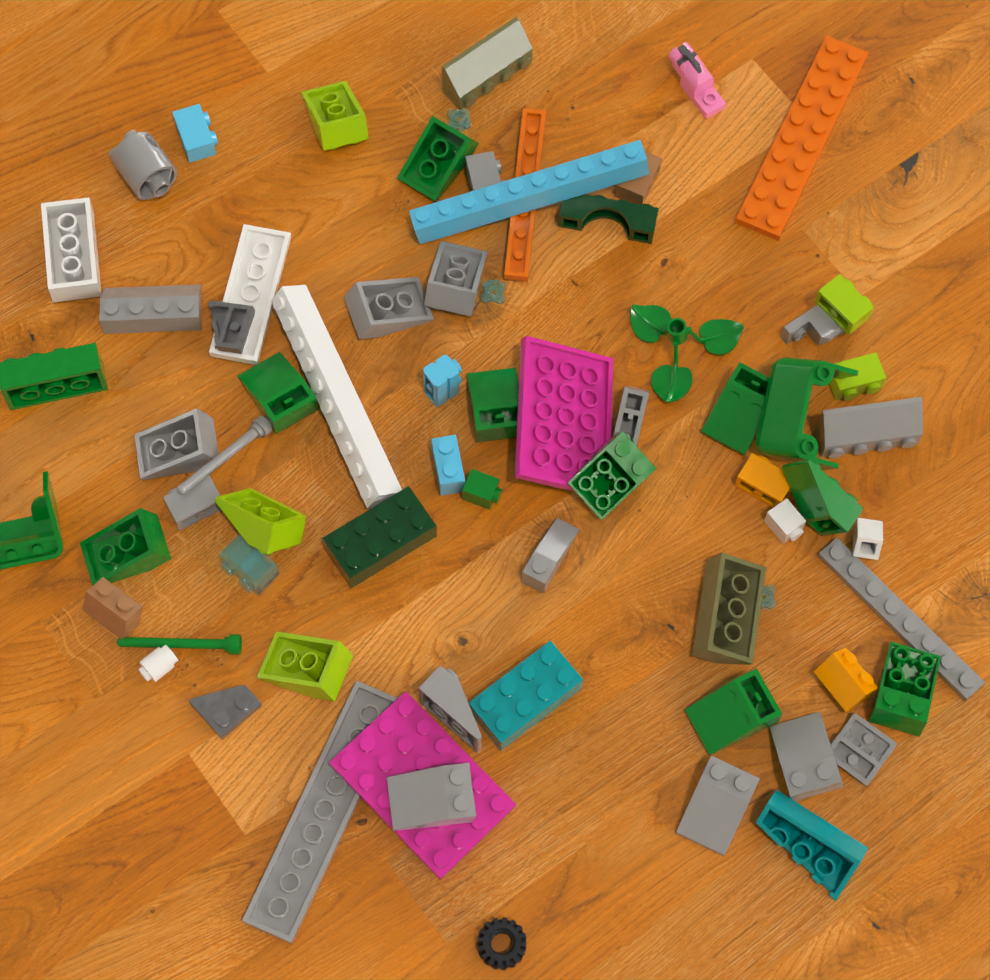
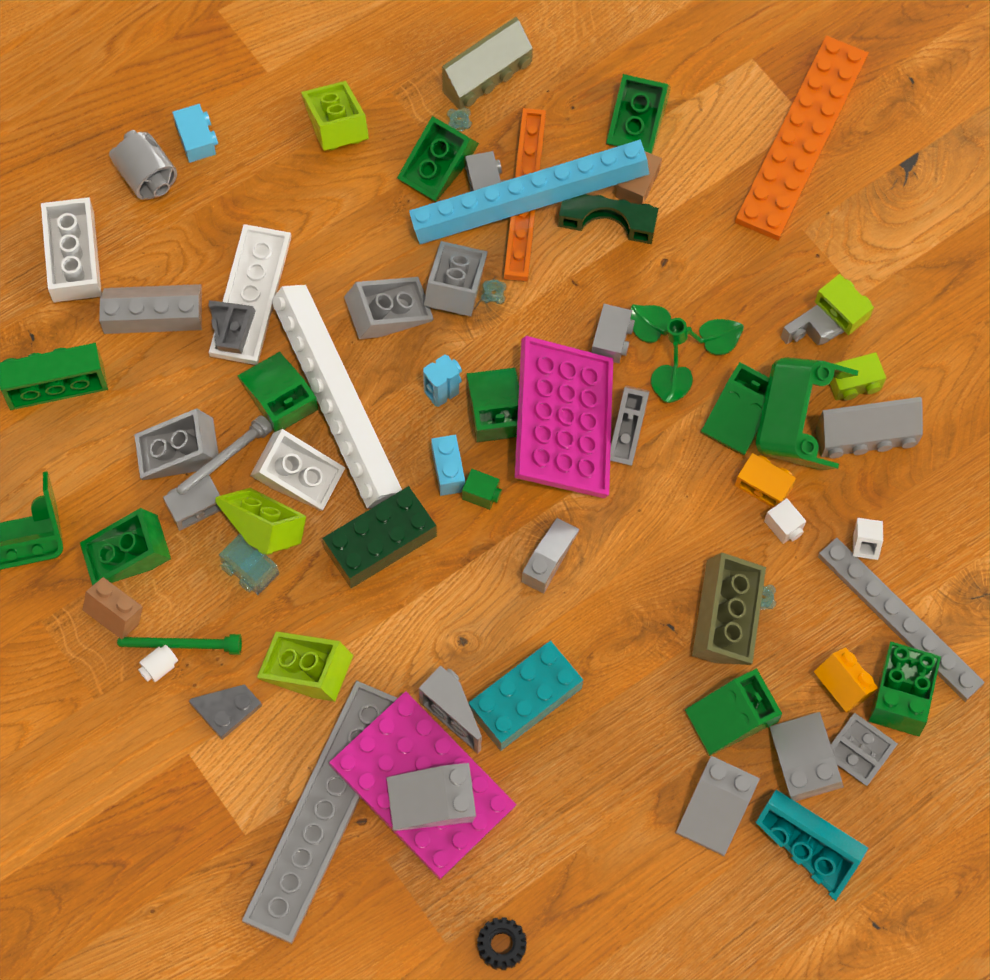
(297, 470): none -> white slope
(611, 474): green slope -> none
(612, 332): none -> light grey brick
(638, 112): none -> green slope
(696, 80): bright pink plate -> none
(821, 498): green slope -> none

